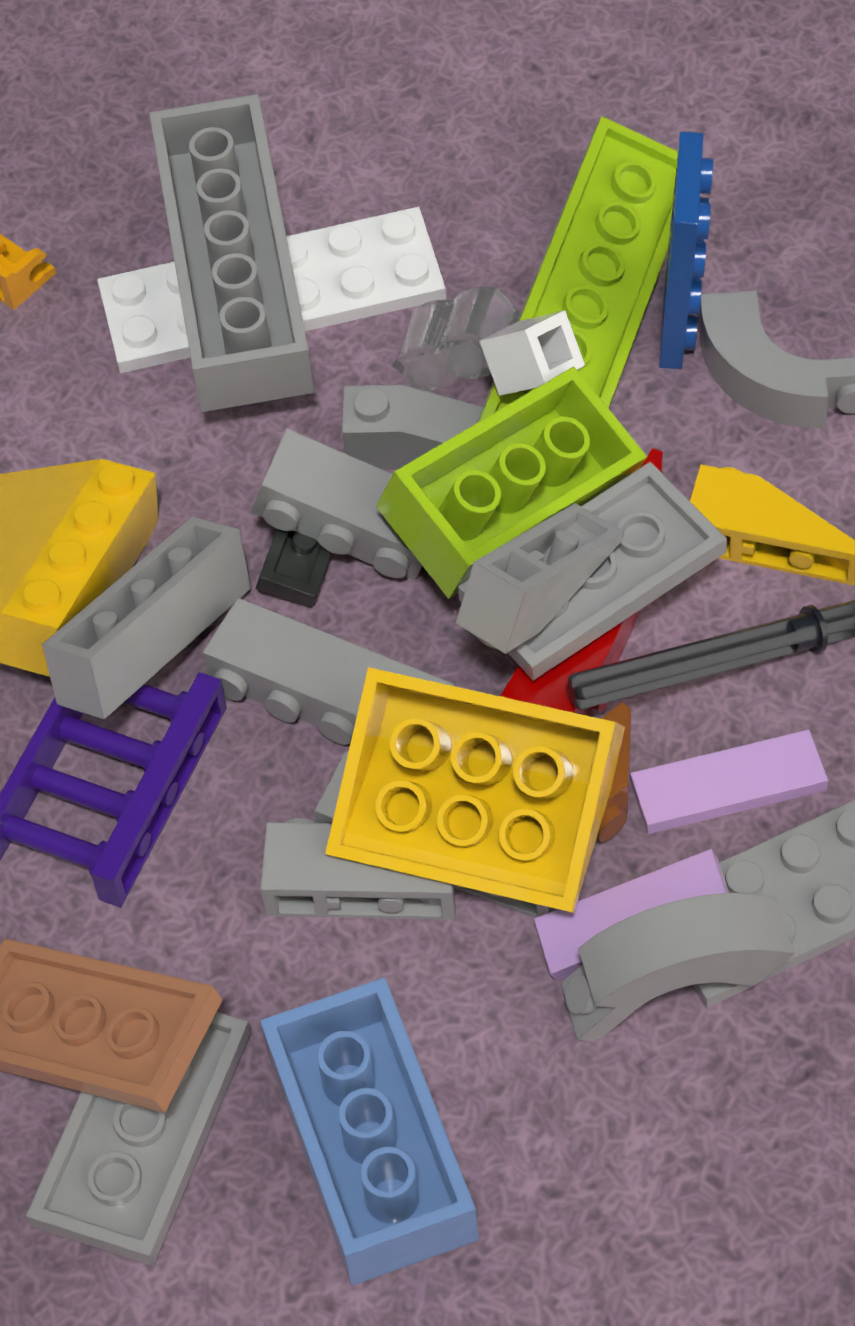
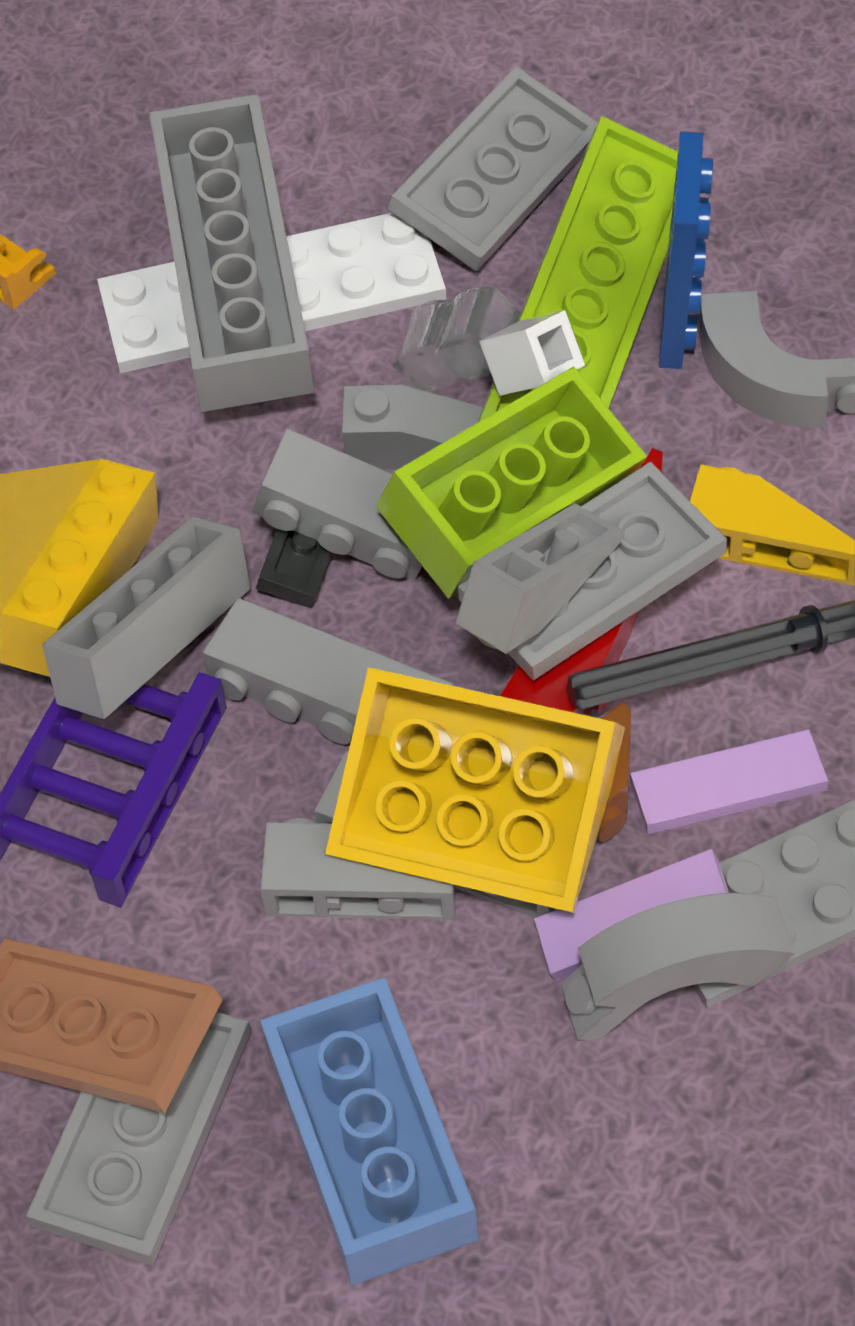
(494, 168): none -> light grey plate

